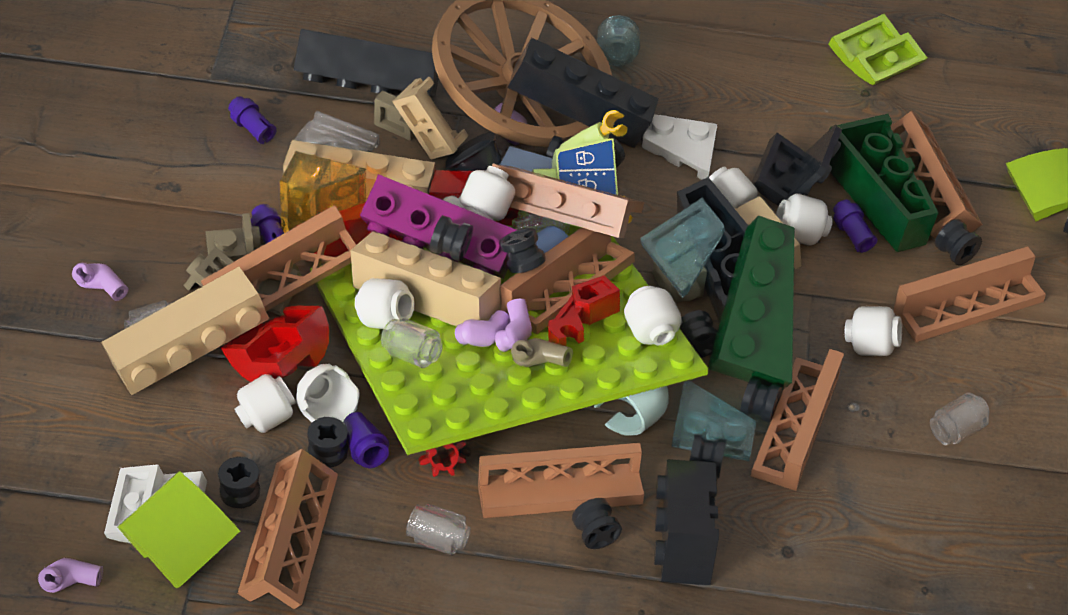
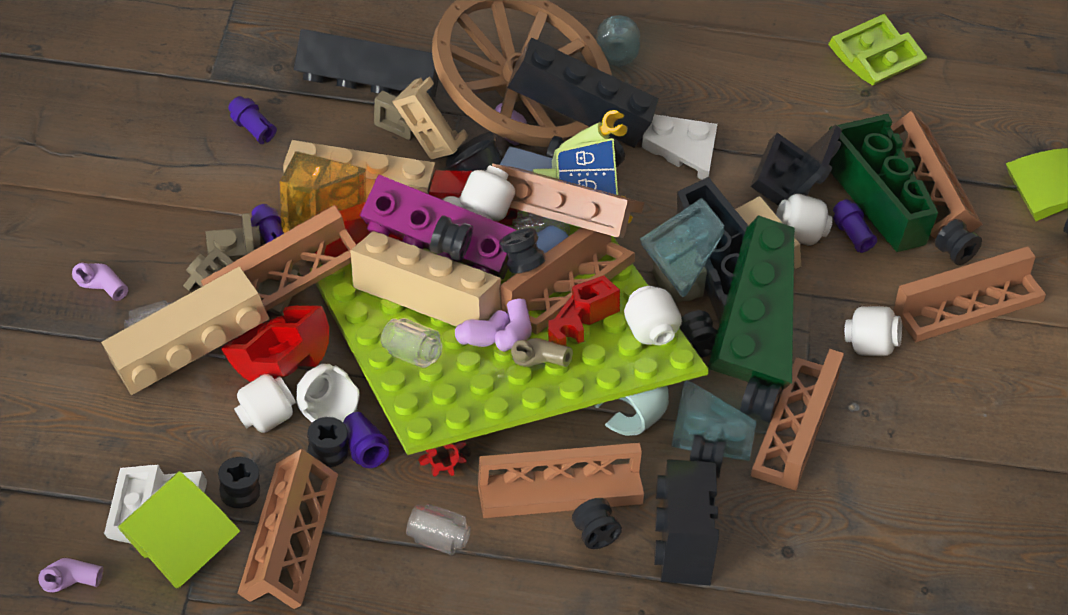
(337, 133): clear plate -> none
(382, 301): white head -> none
(734, 186): white head -> none
(960, 419): clear brick -> none

